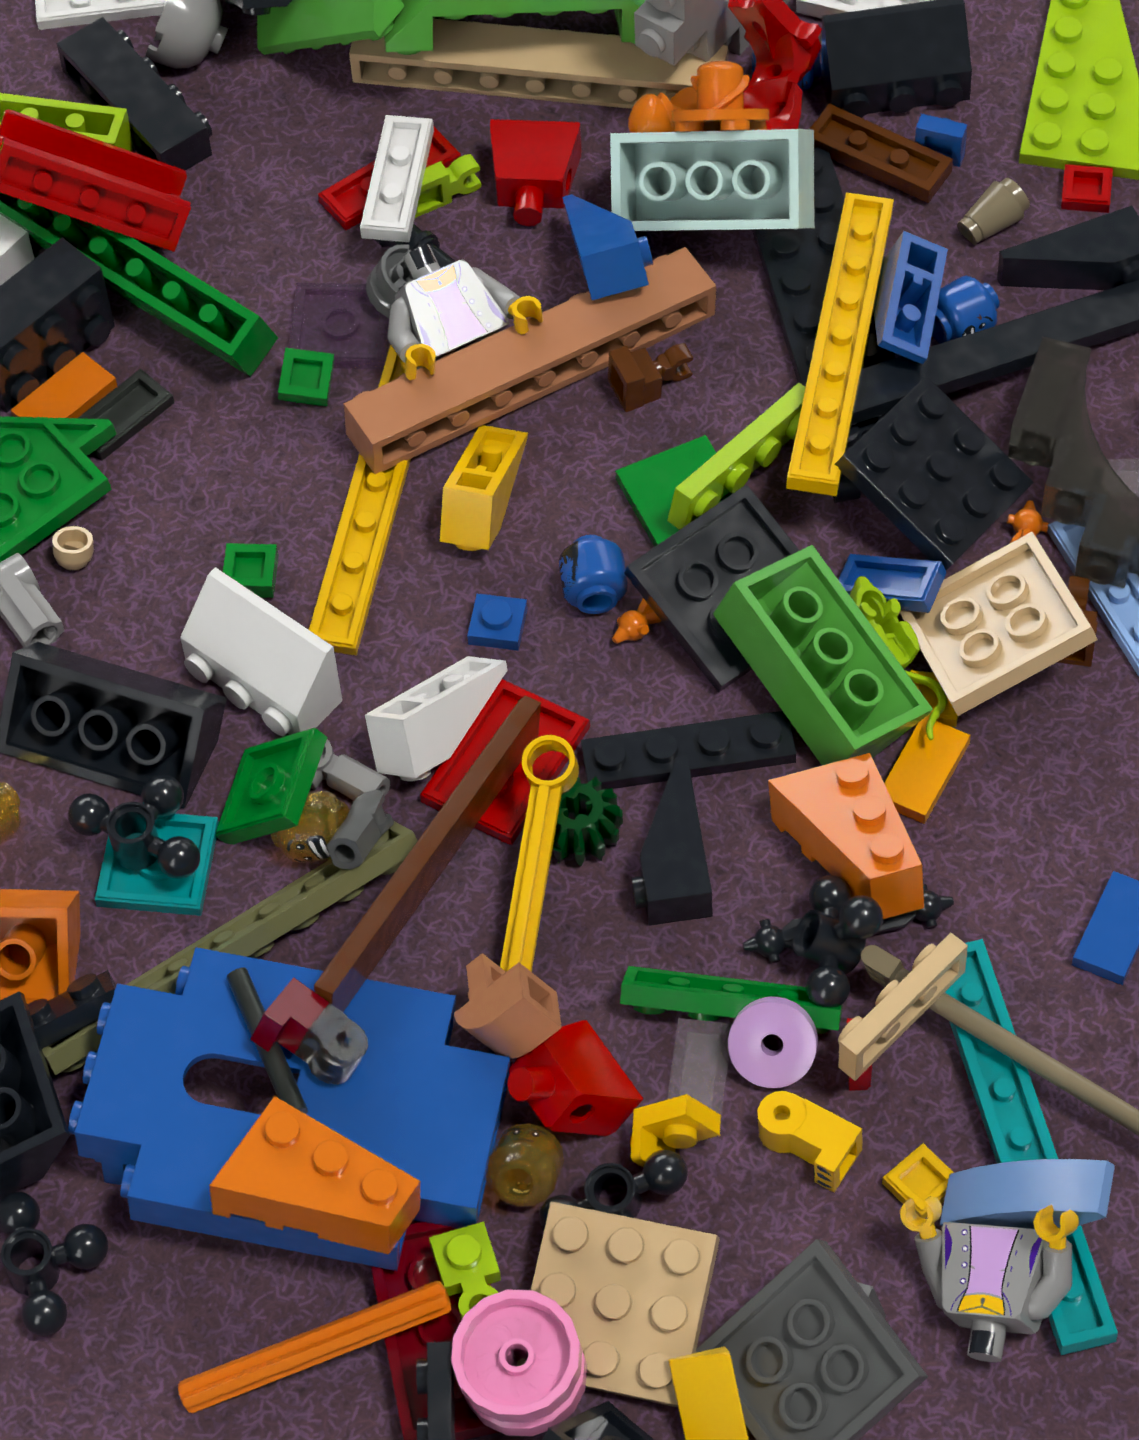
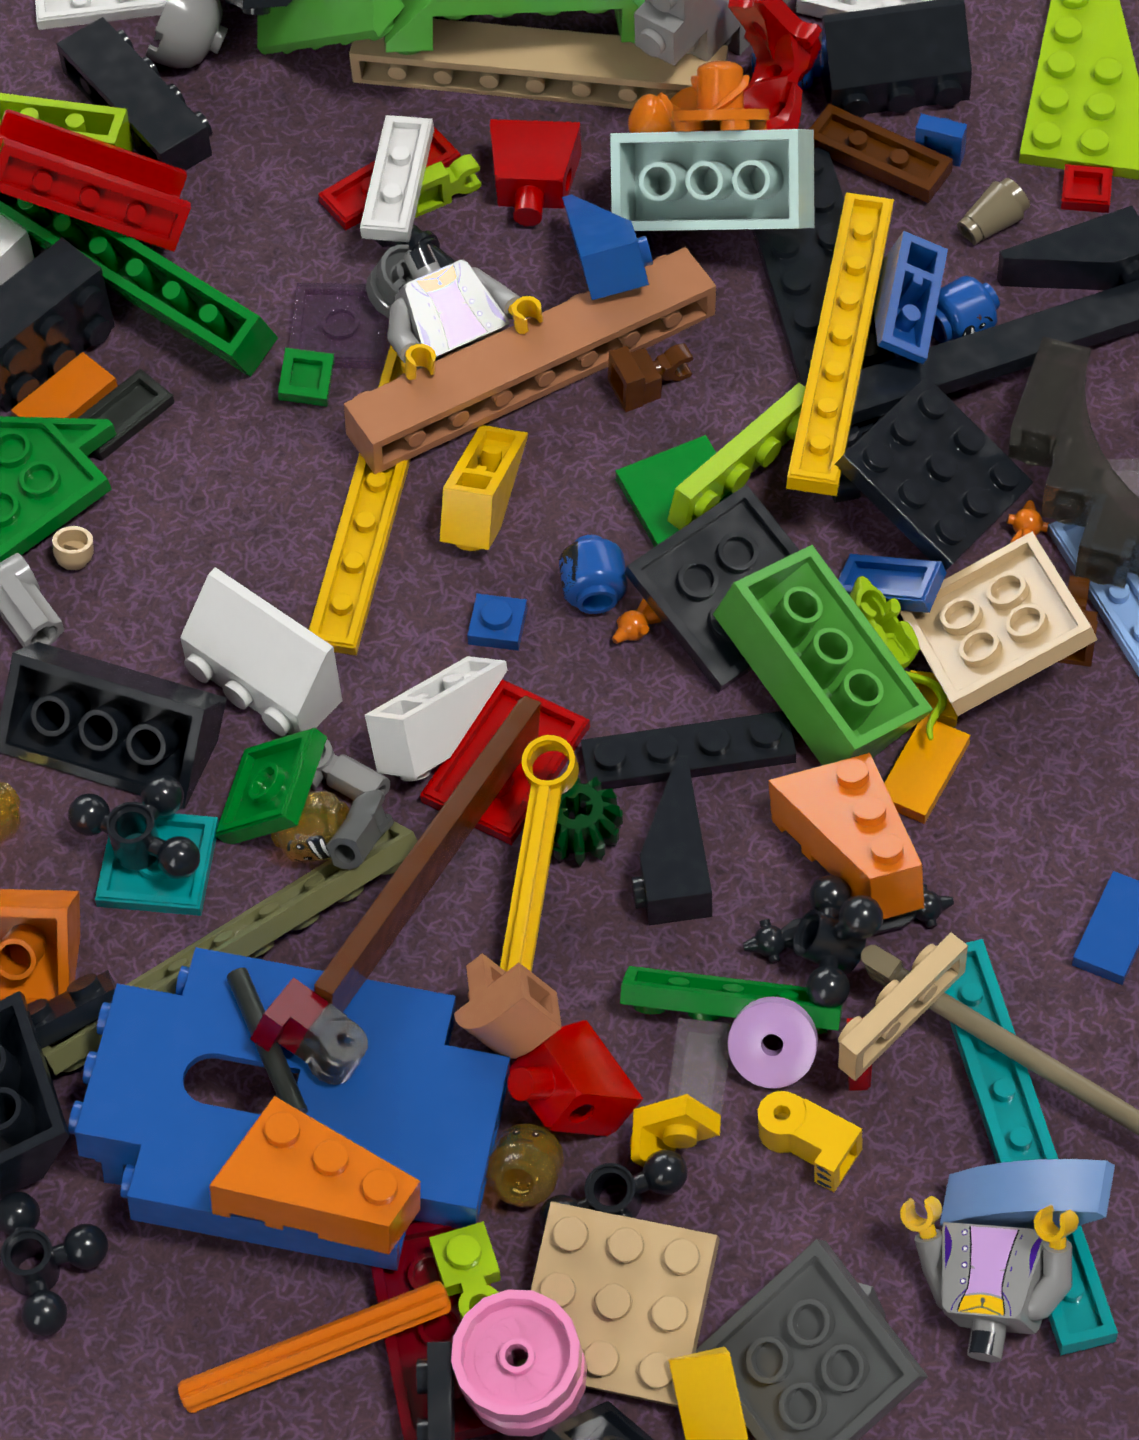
(253, 566): green plate -> none
(918, 1178): yellow tile -> none

